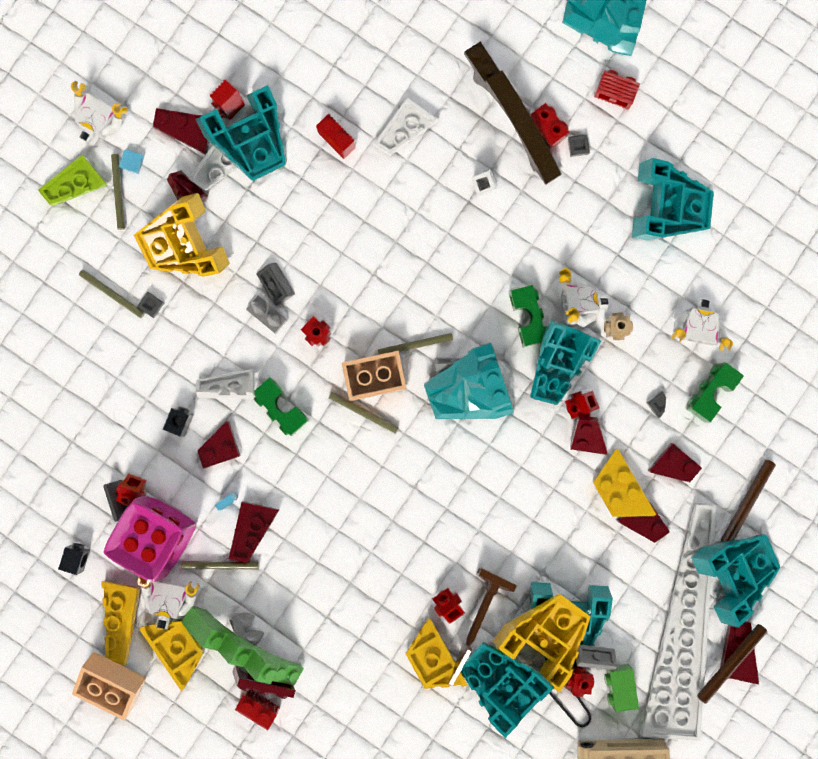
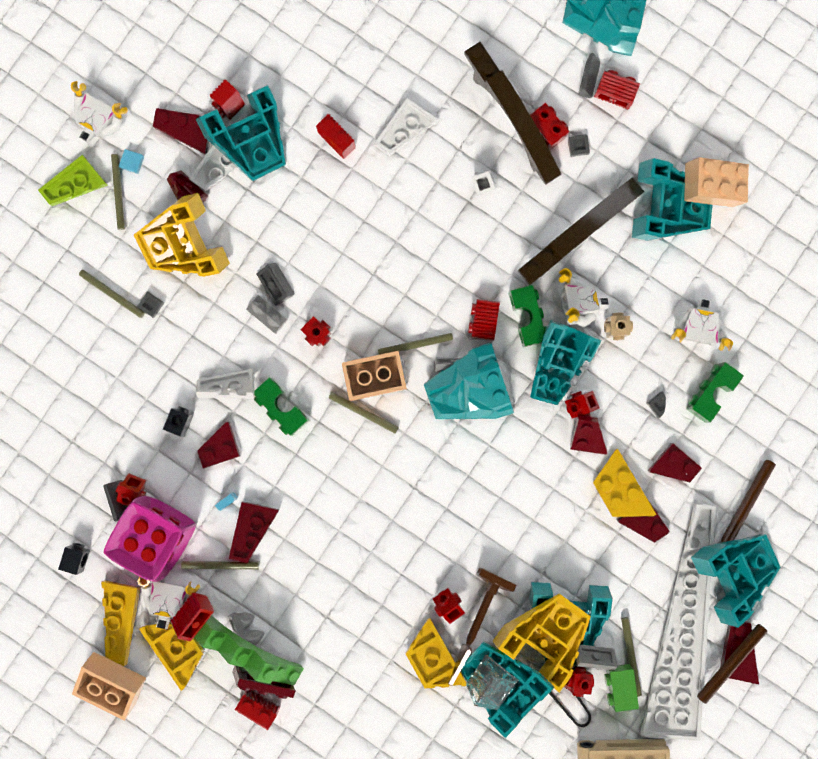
(192, 616): none -> red brick
(484, 320): none -> red brick
(490, 684): none -> clear slope
(580, 231): none -> dark brown slope
(589, 76): none -> dark grey slope
(630, 652): none -> olive bar
(716, 182): none -> light nougat brick

